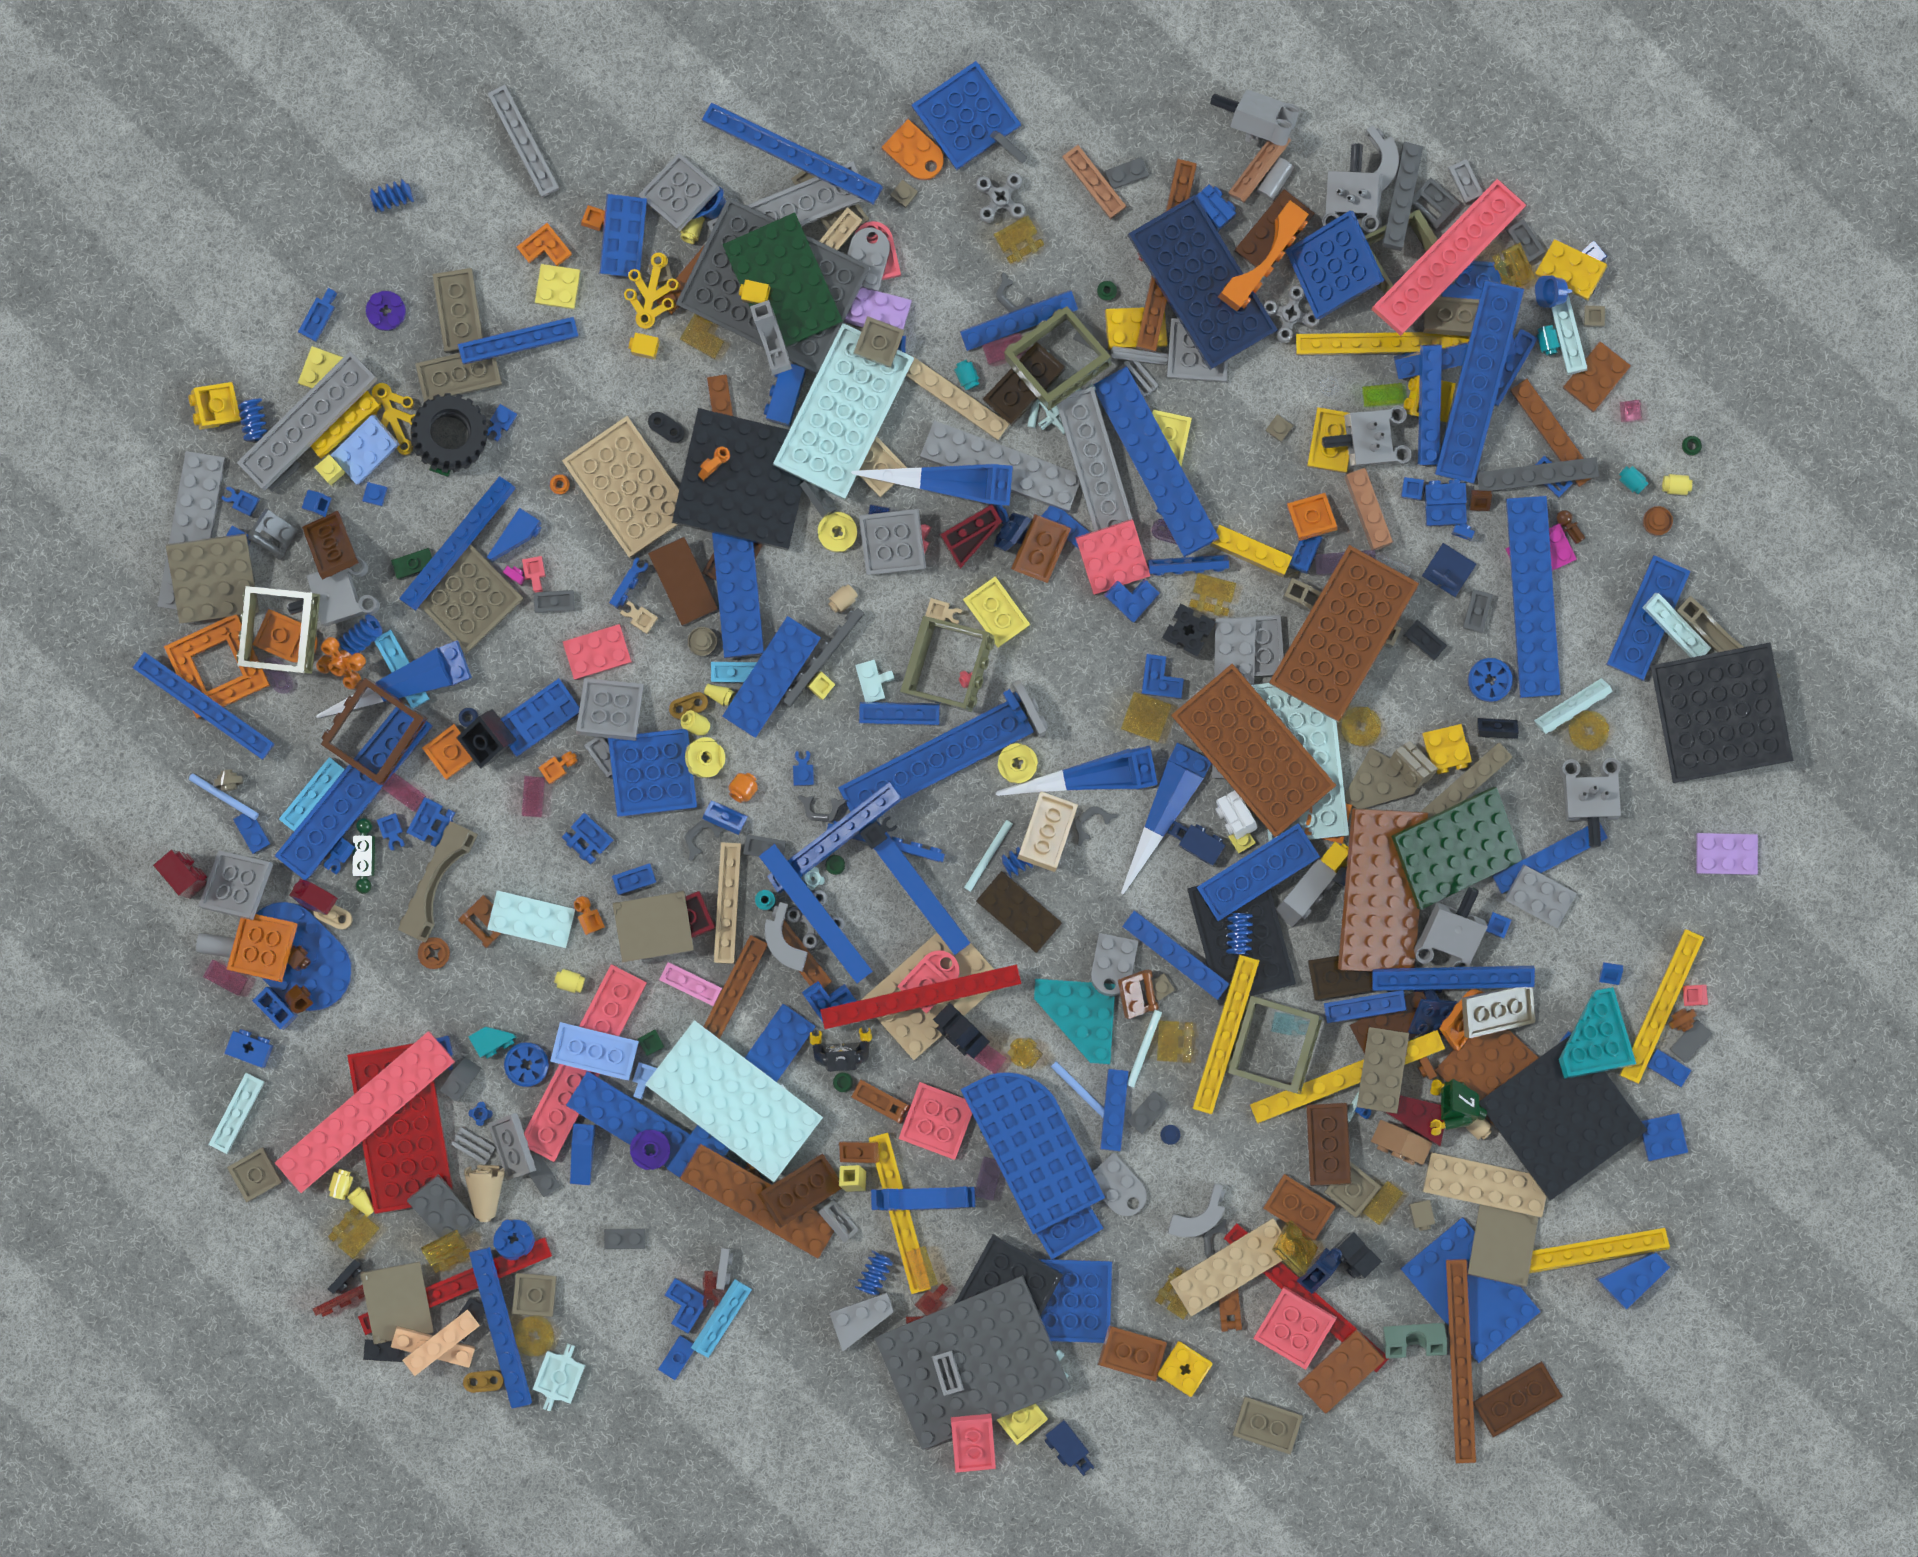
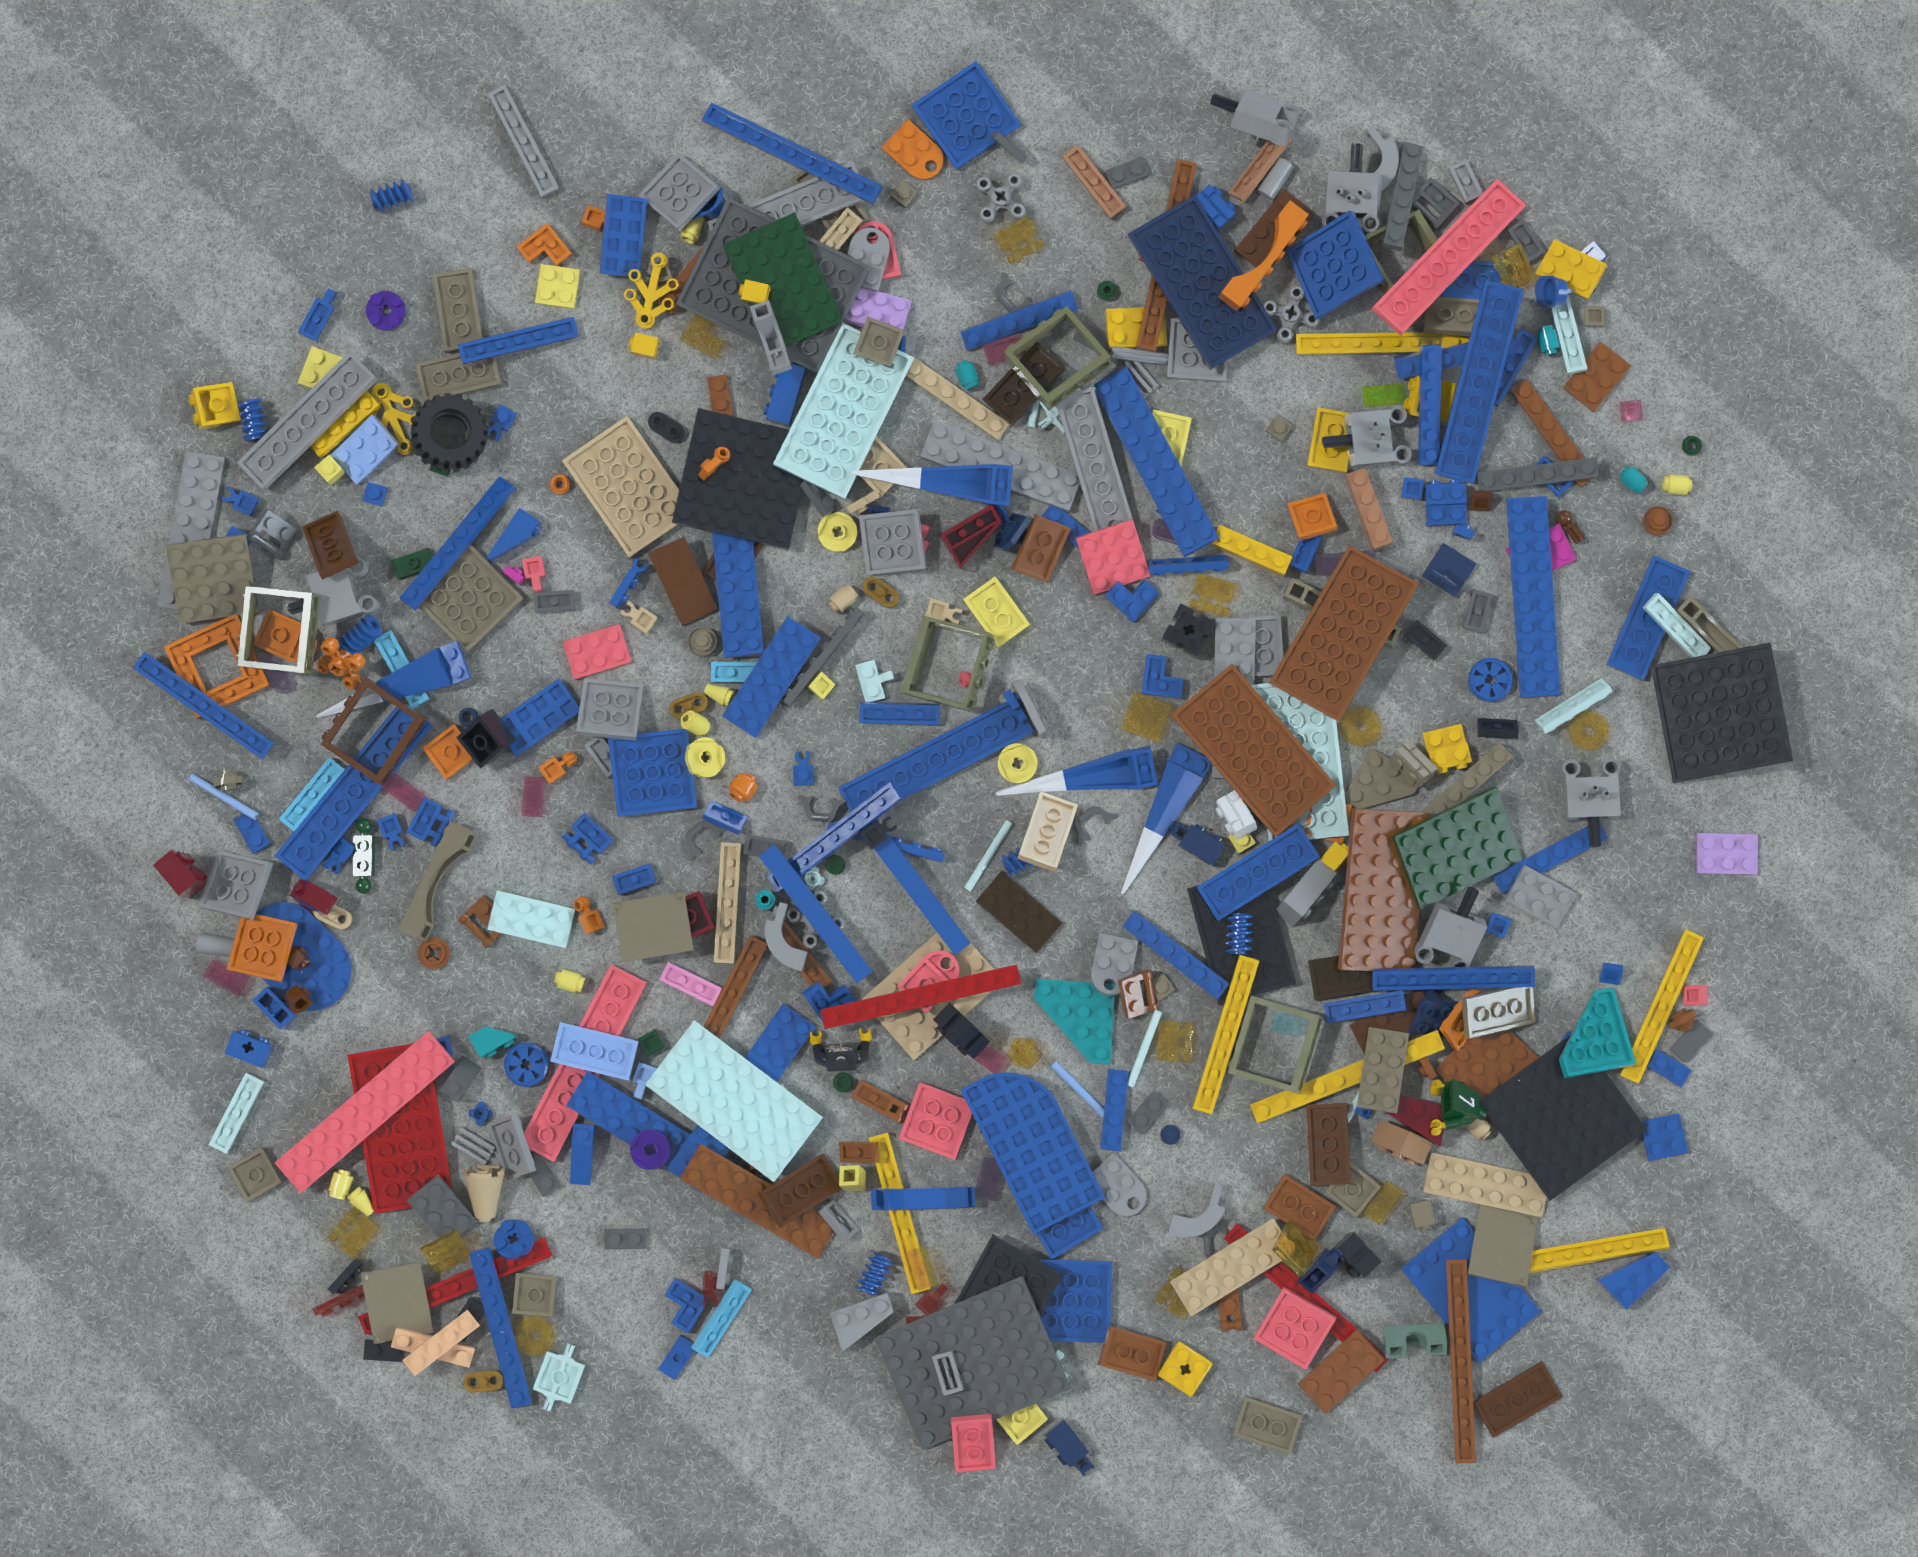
(316, 503): blue plate -> none
(861, 505): none -> tan plate
(881, 592): none -> pearl gold plate

